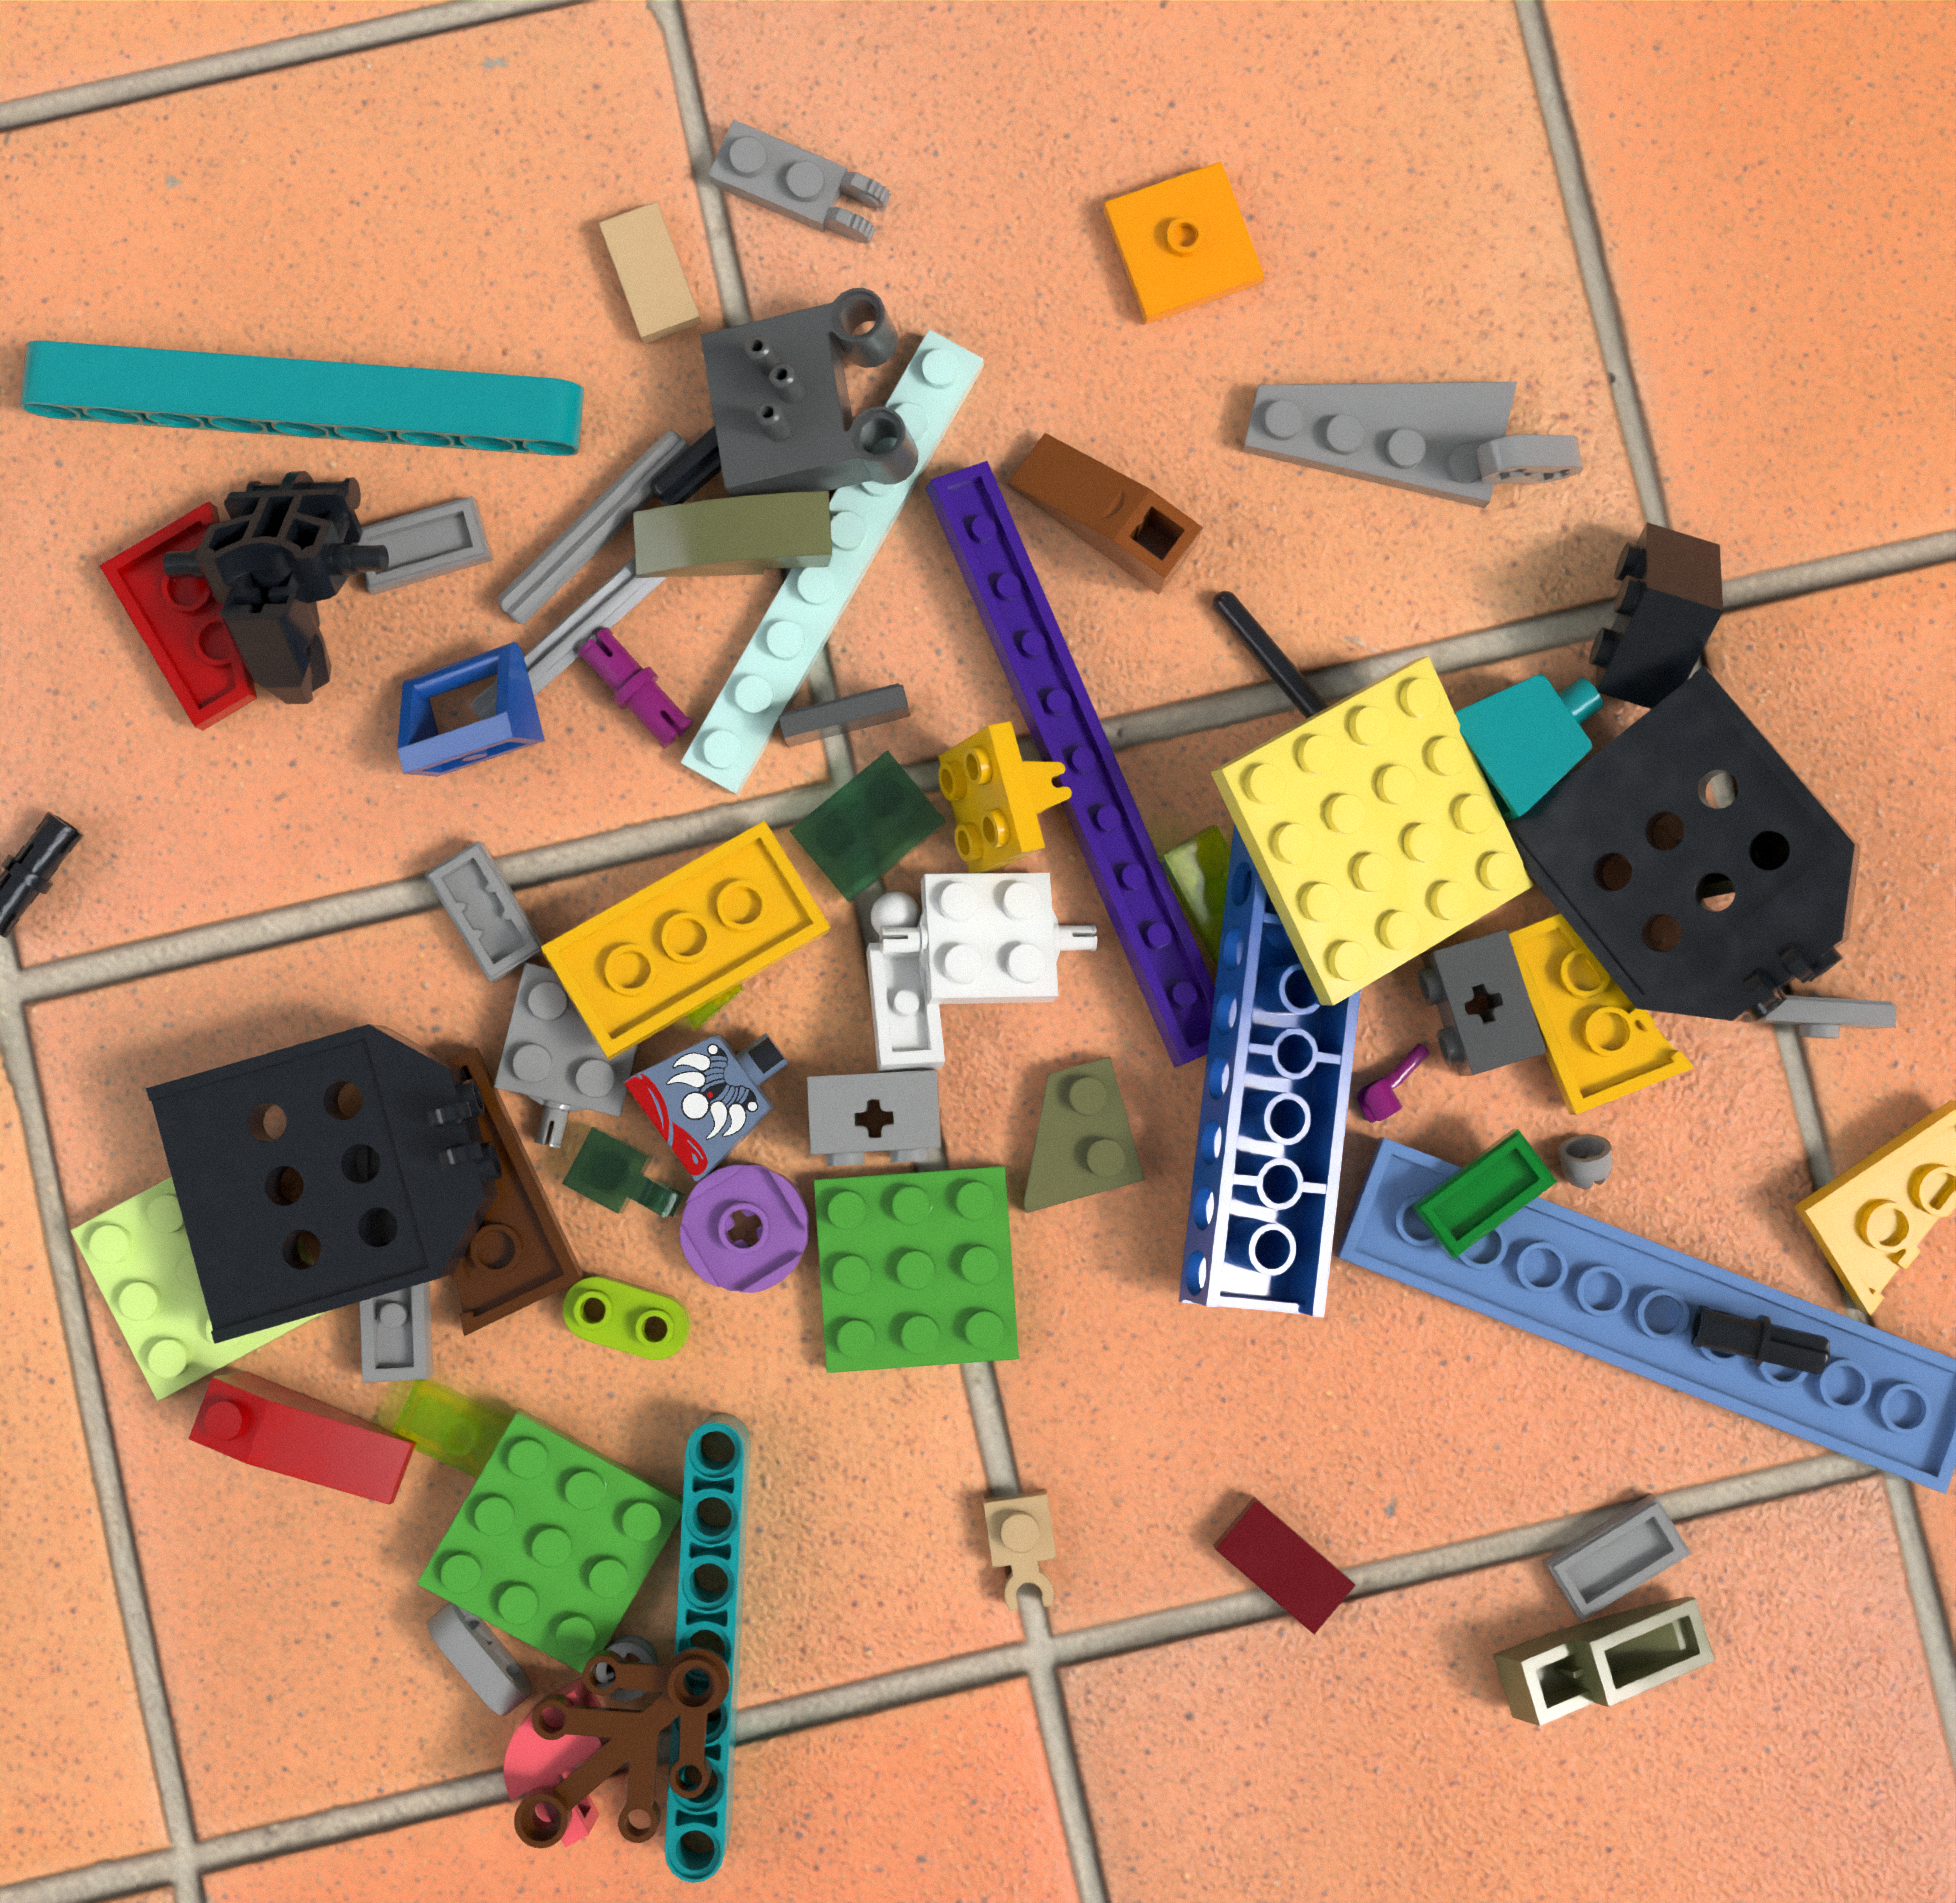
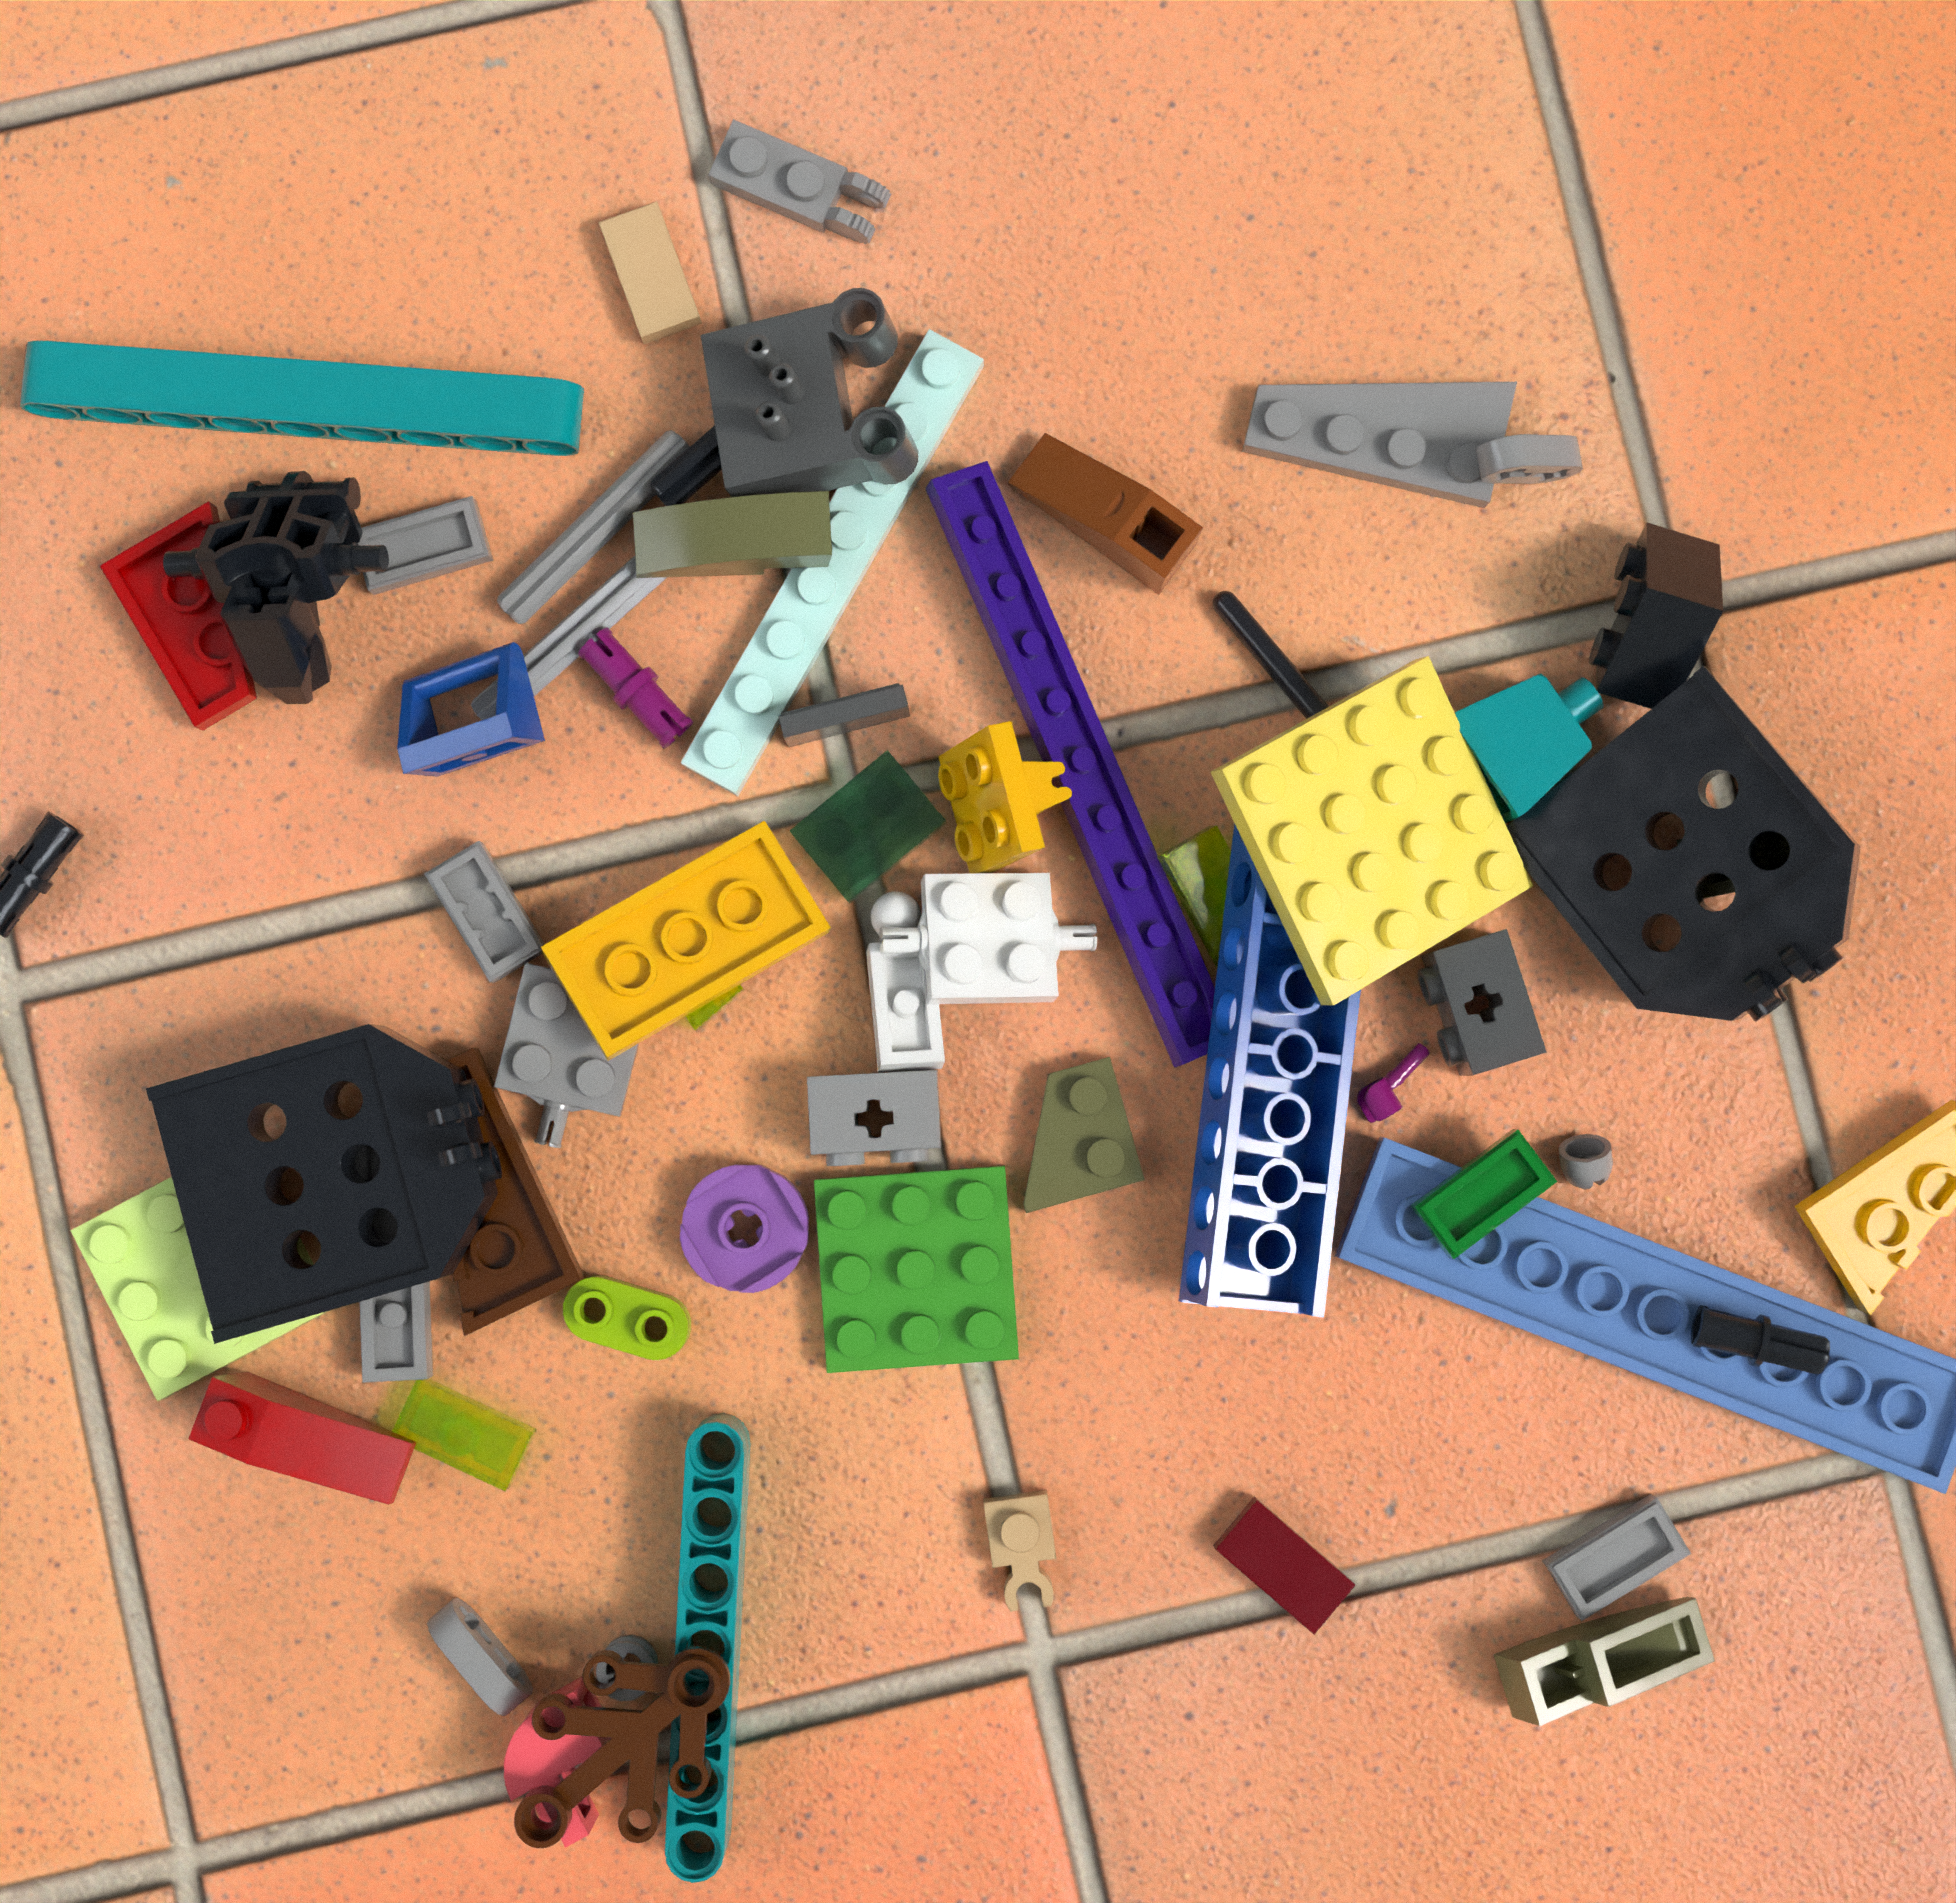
(552, 1541): bright green plate -> none
(614, 1174): clear green plate -> none
(708, 1098): torso -> none
(1183, 242): light orange plate -> none
(1589, 1027): yellow wing -> none
(1825, 1016): light grey plate -> none

